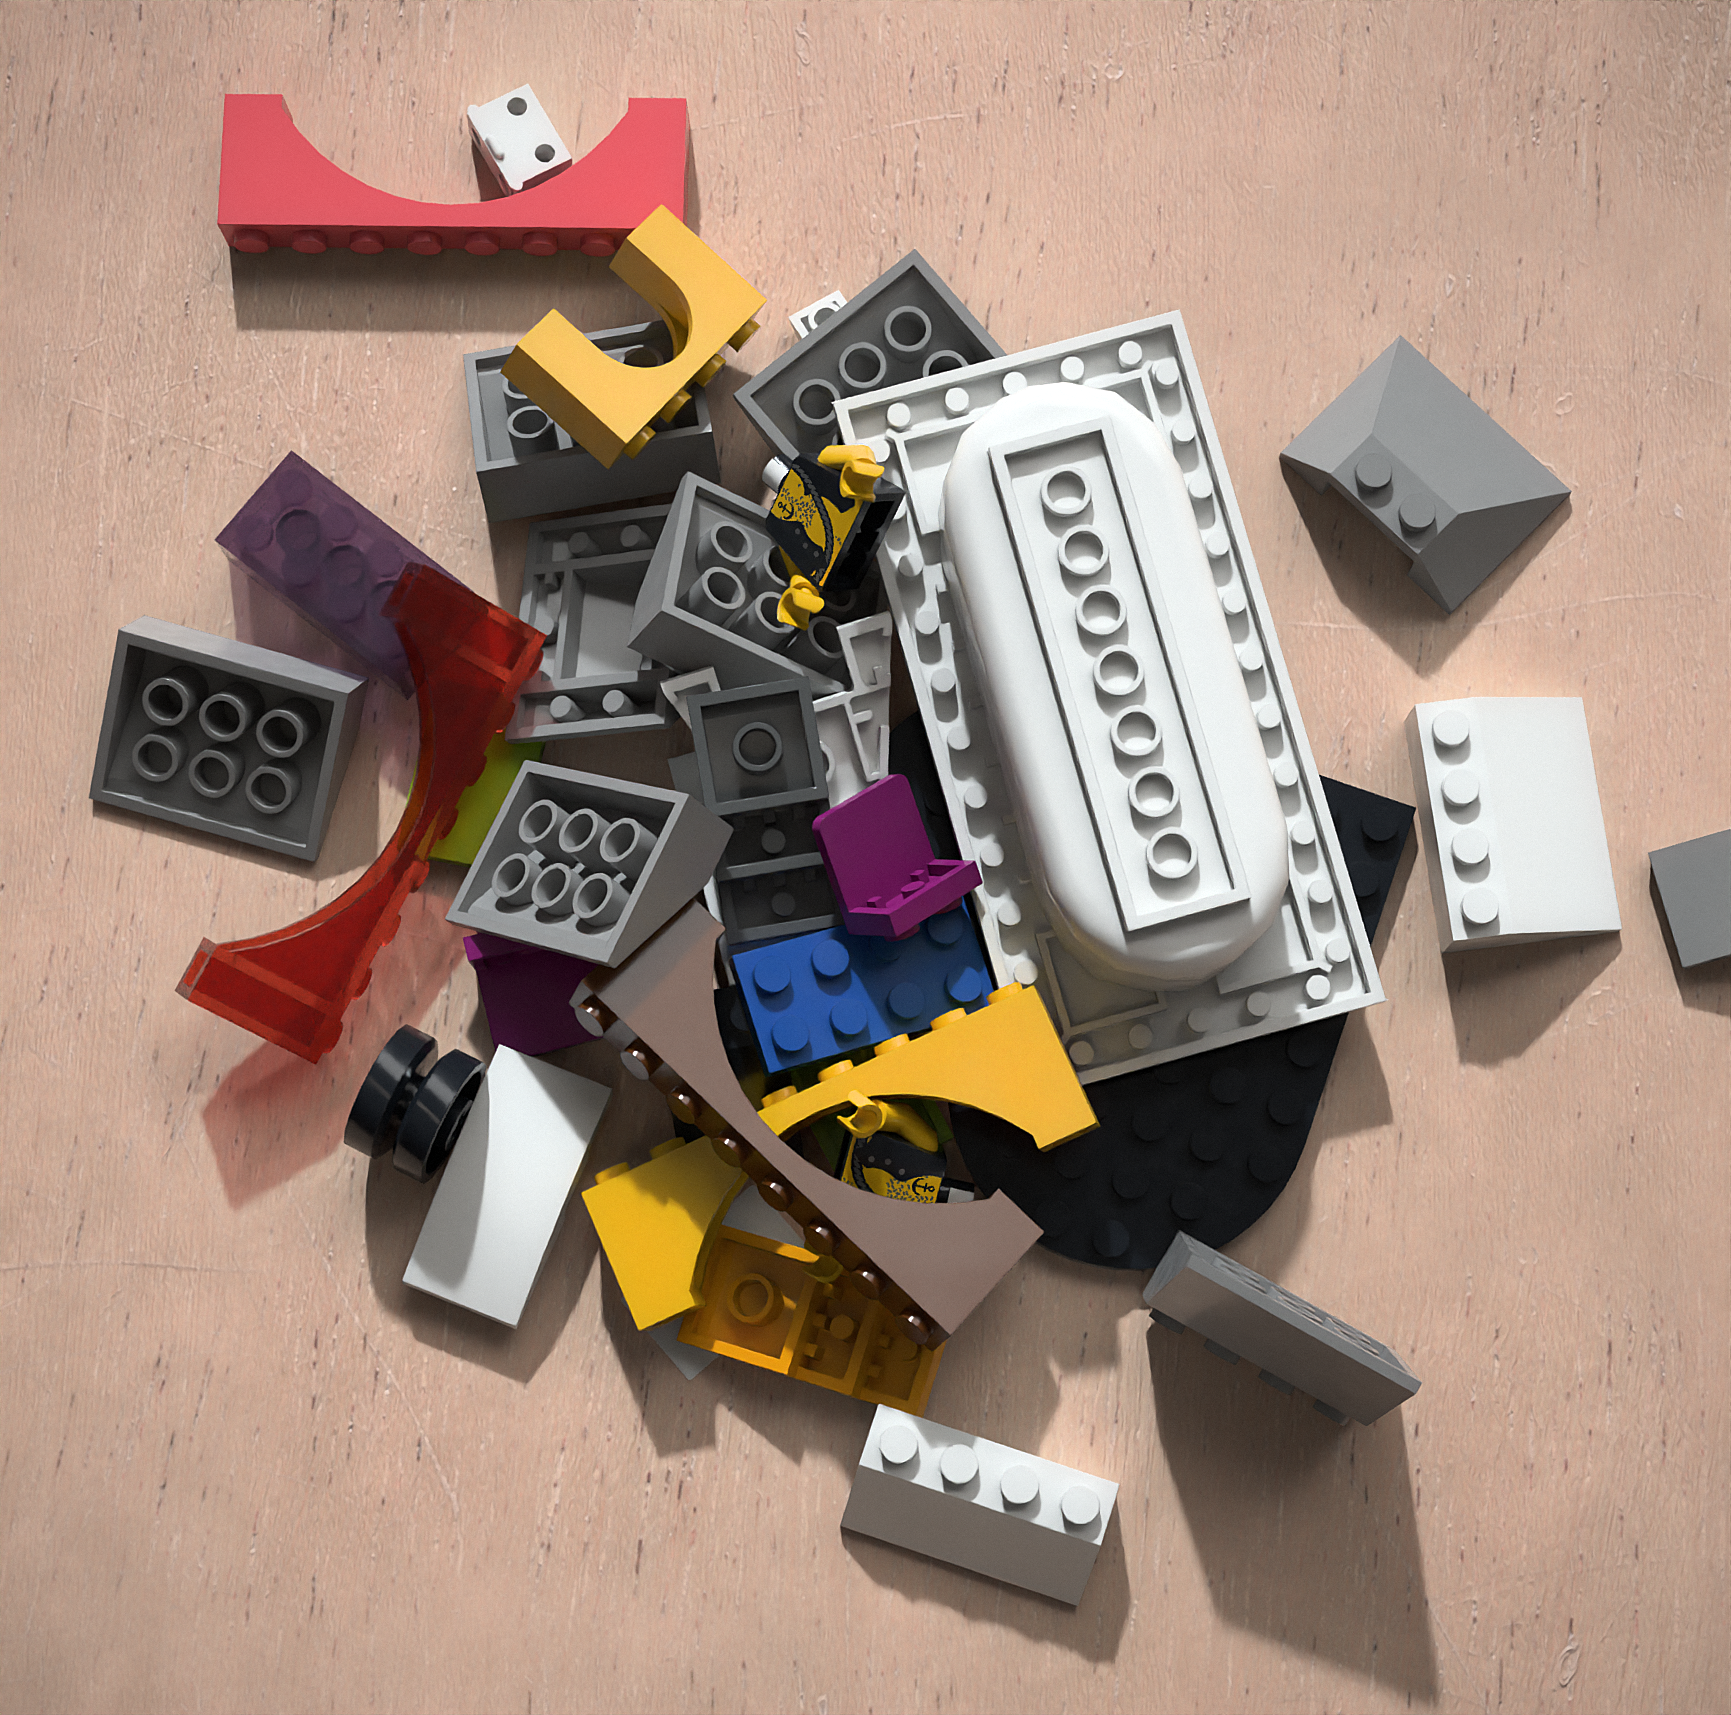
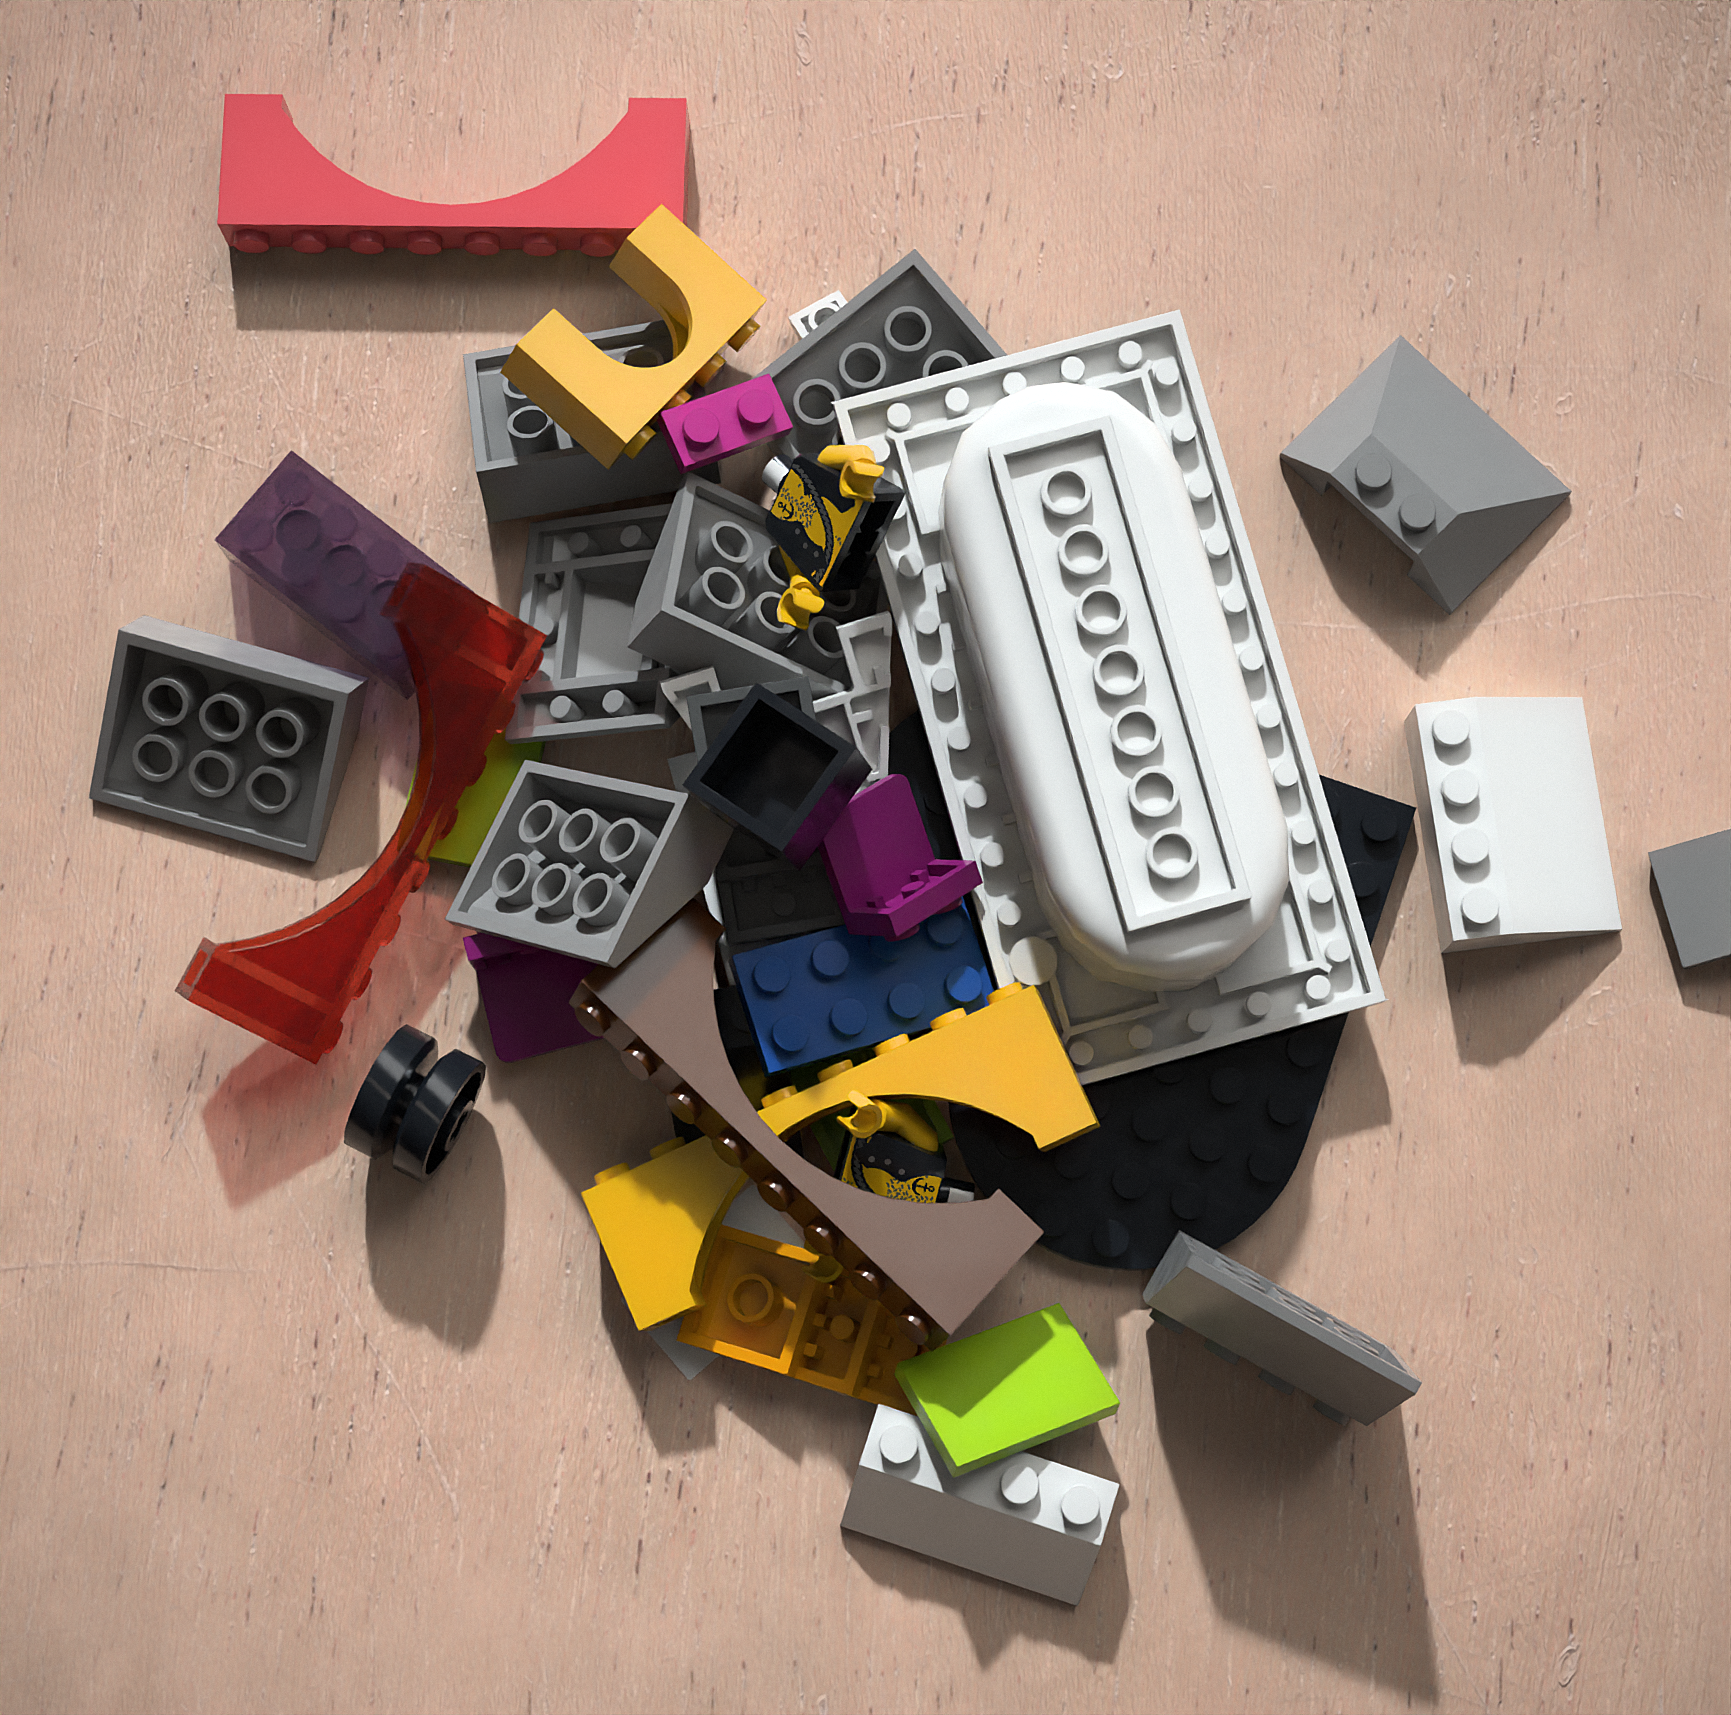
(507, 1186): white slope -> none
(518, 141): white piece -> none
(724, 423): none -> dark pink plate
(778, 776): none -> black piece
(1006, 1389): none -> lime tile
(1033, 960): none -> white sticker

